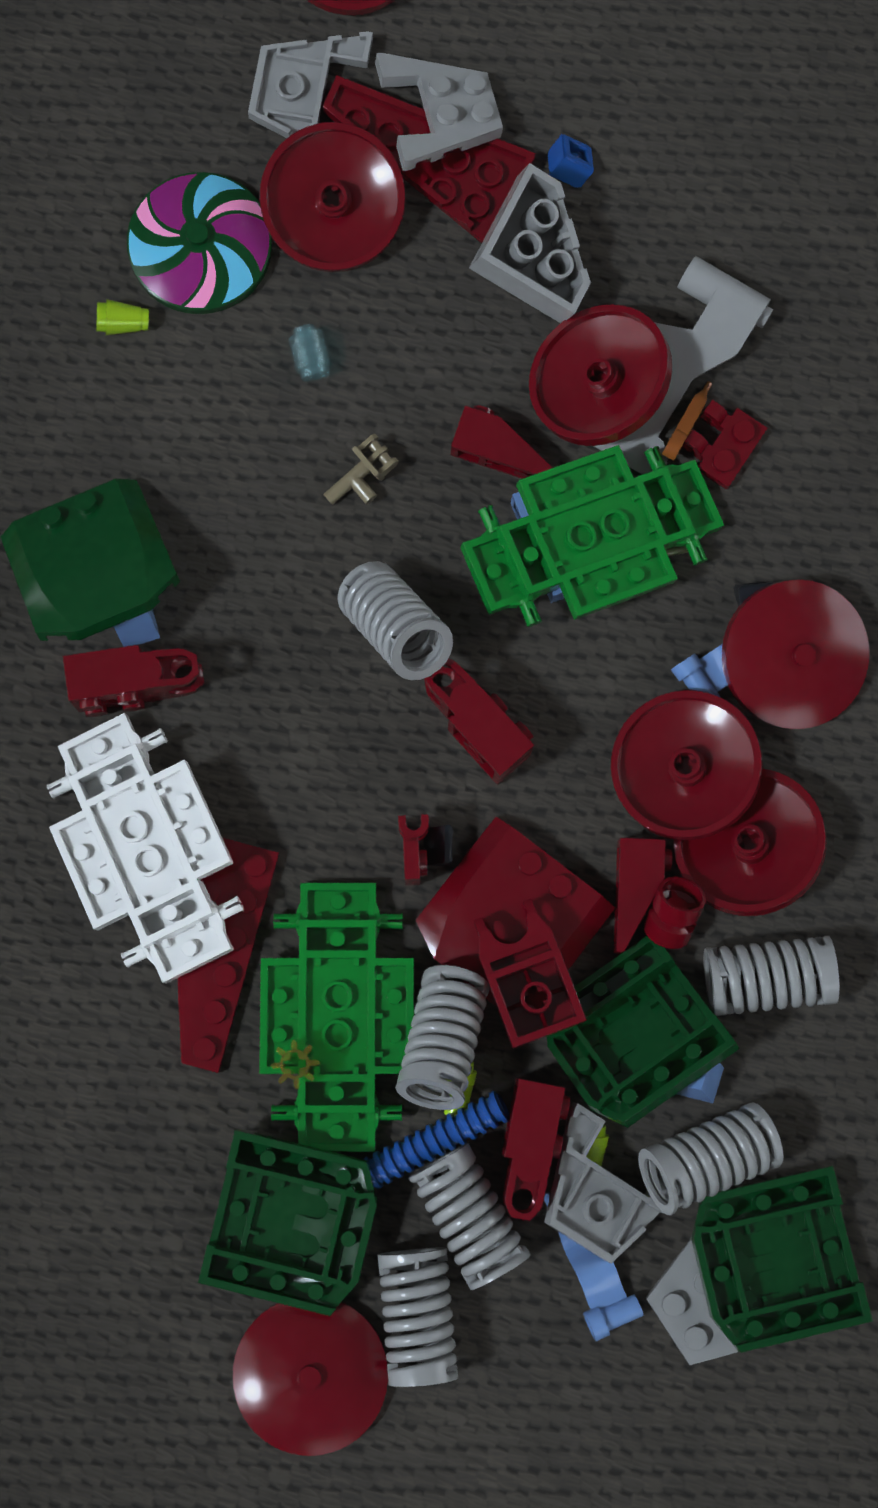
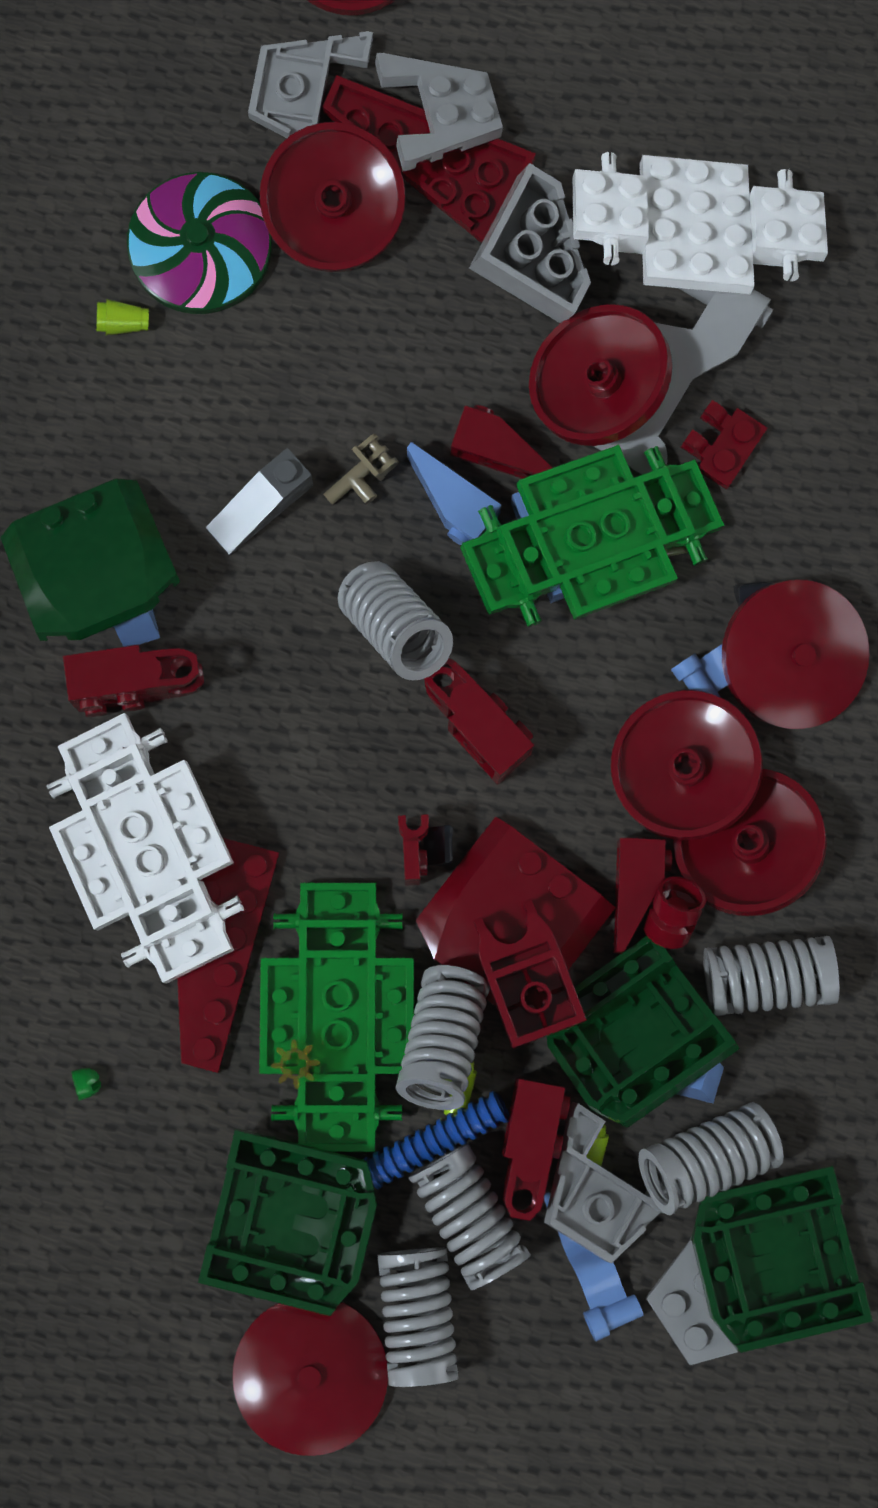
(85, 1082): none -> green hinge
(261, 501): none -> slope
(310, 353): clear light blue brick -> none
(451, 496): none -> medium blue slope
(570, 161): blue slope -> none
(686, 423): dark orange piece -> none
(698, 221): none -> white piece

